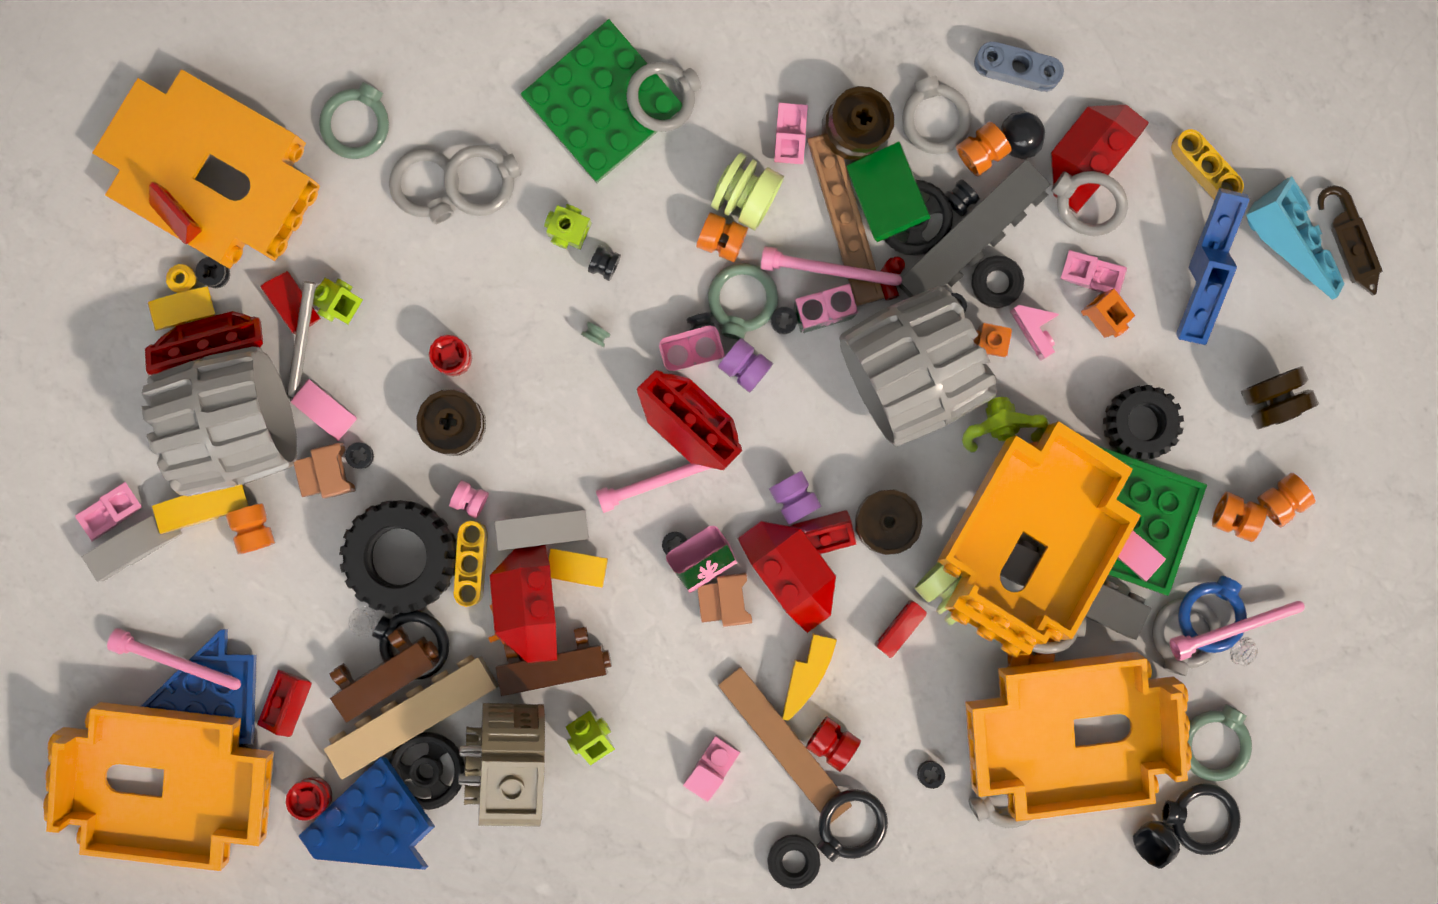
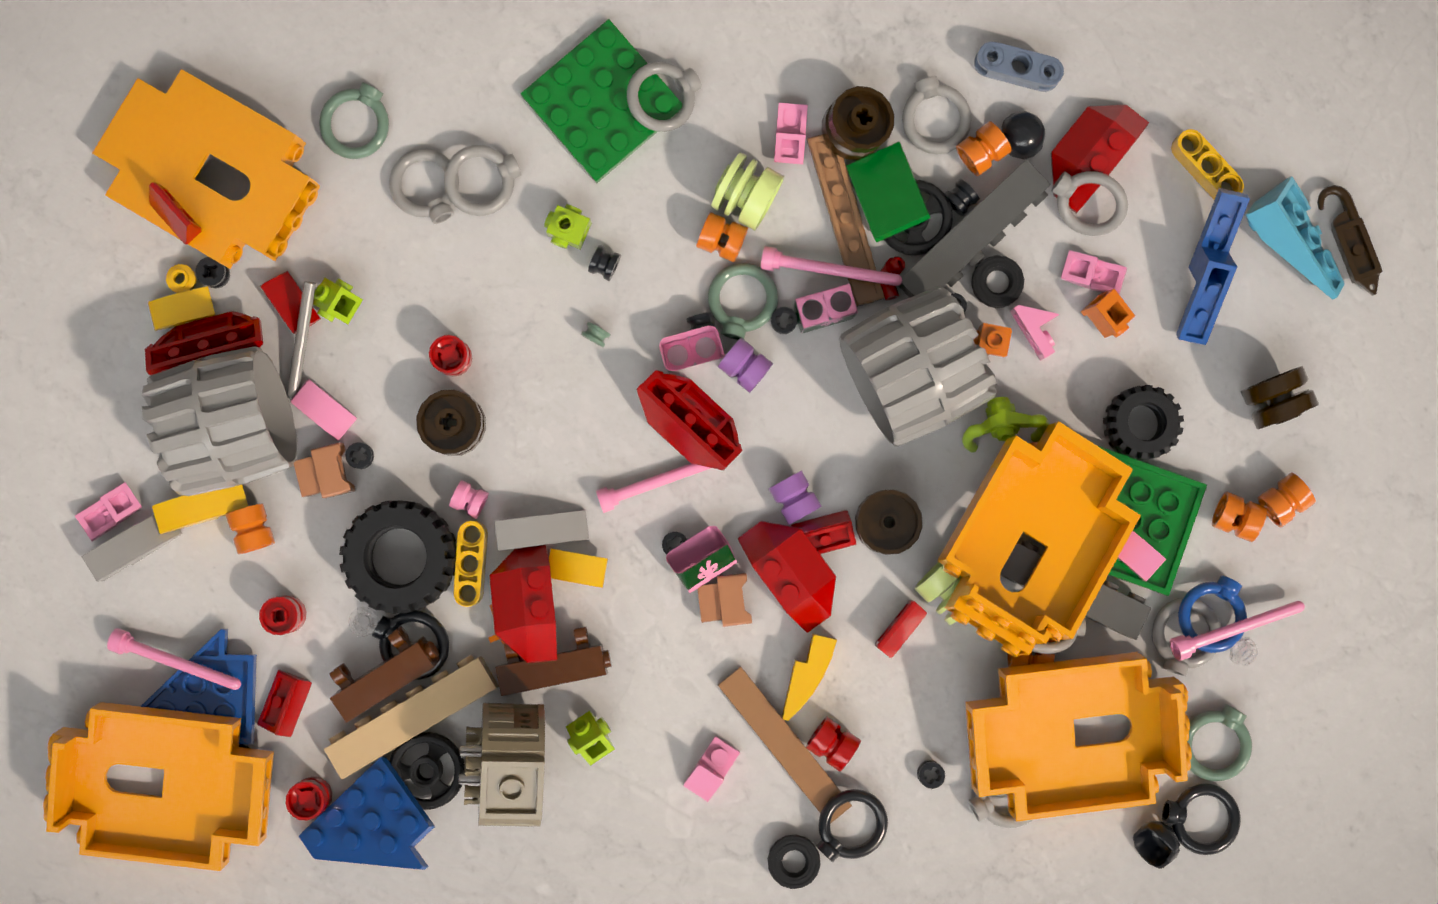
(282, 615): none -> red wheel

